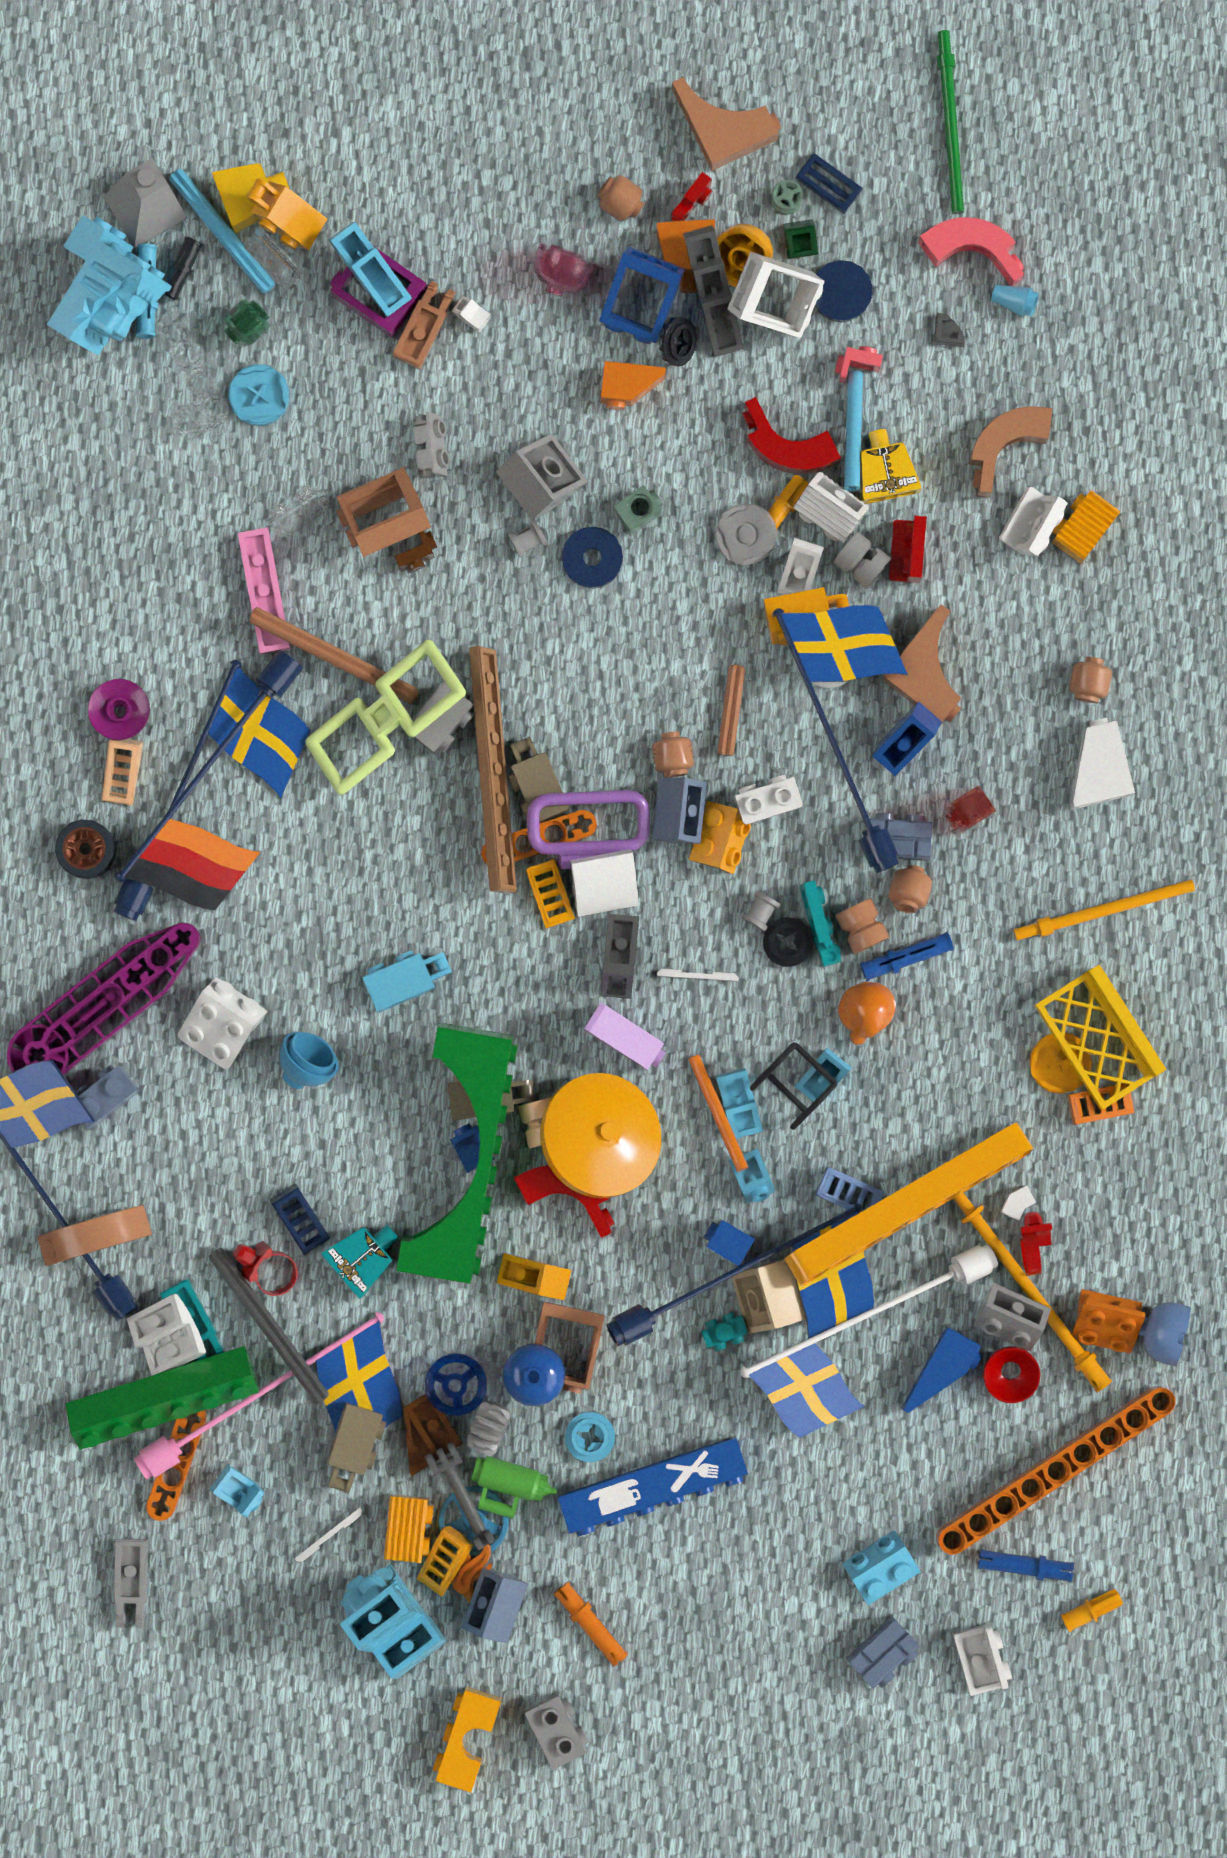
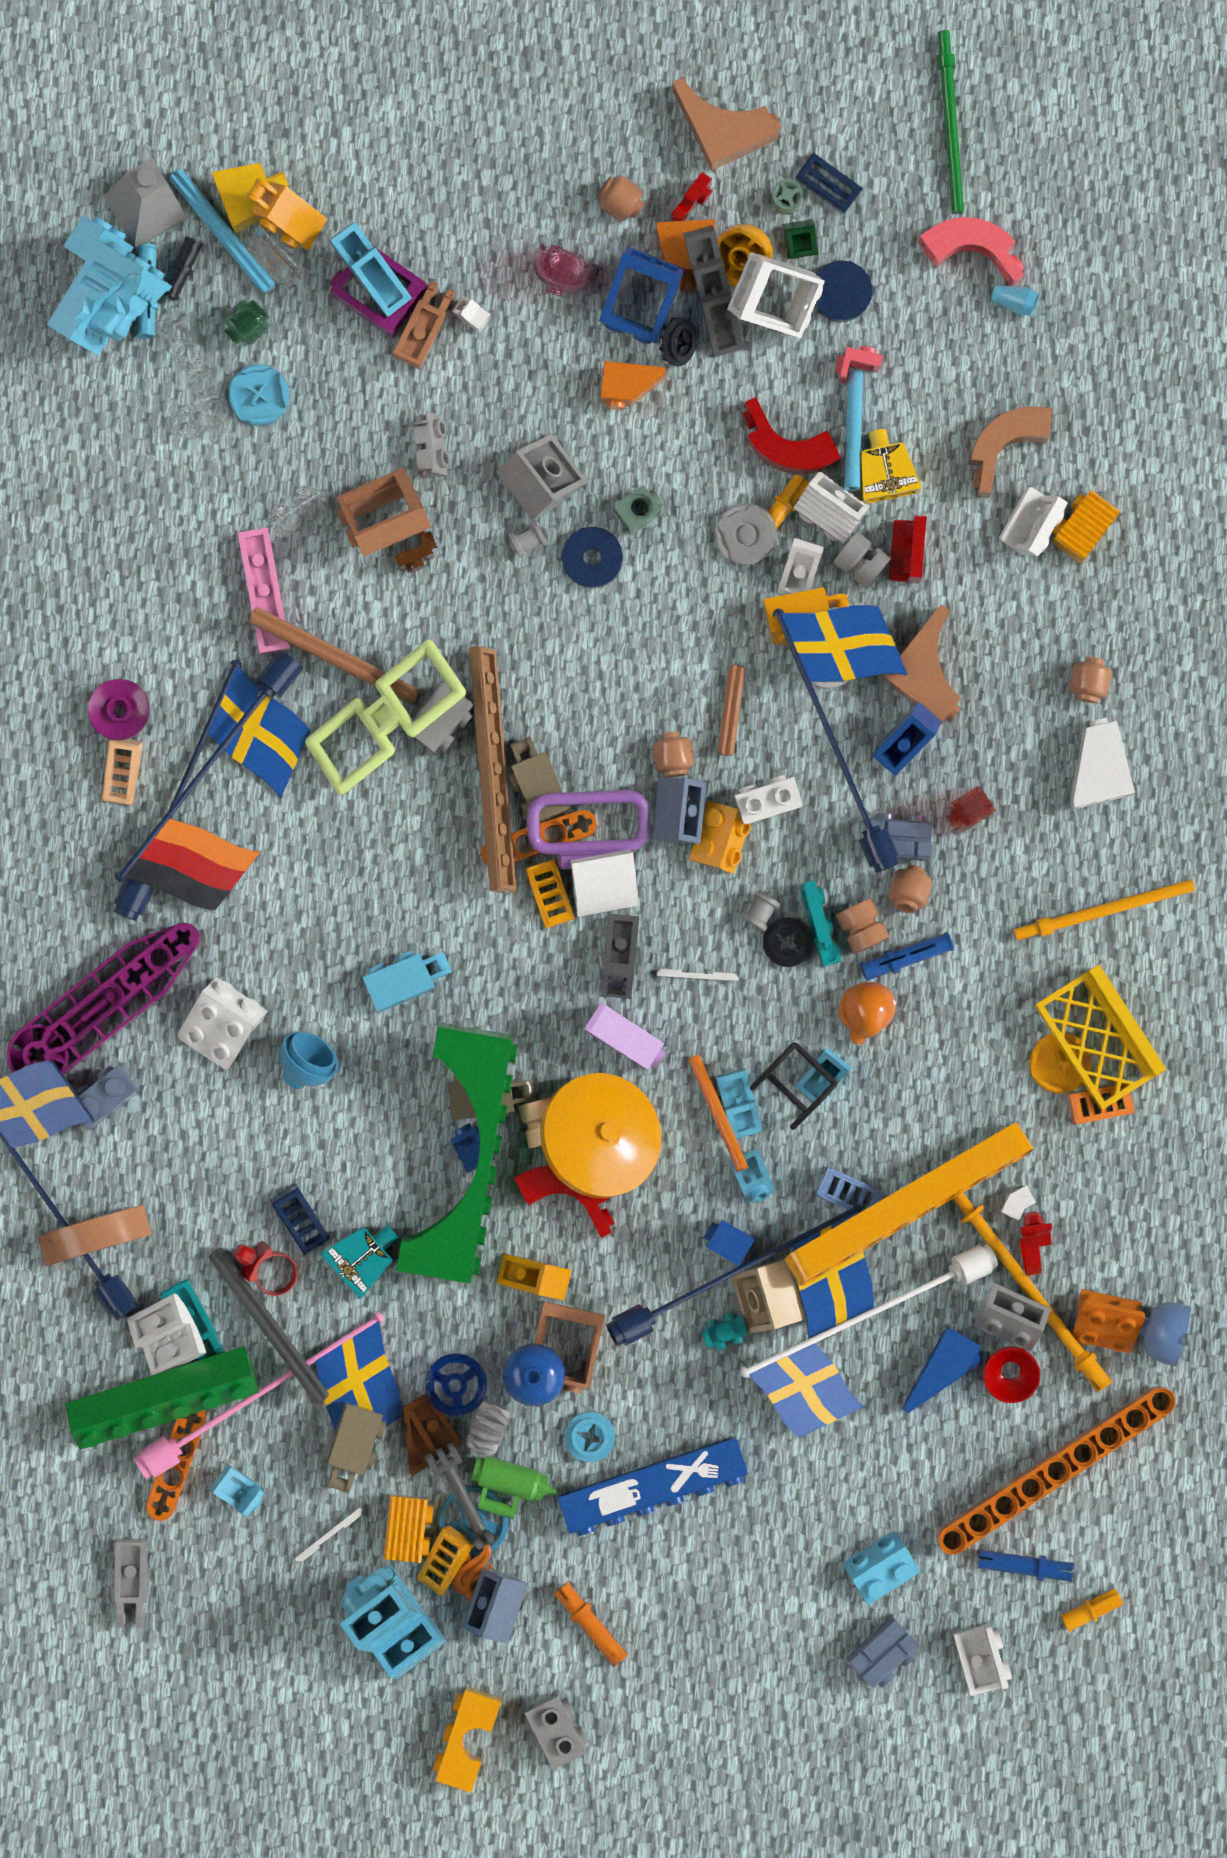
(78, 834): wheel -> none
(947, 332): dark grey tile -> none

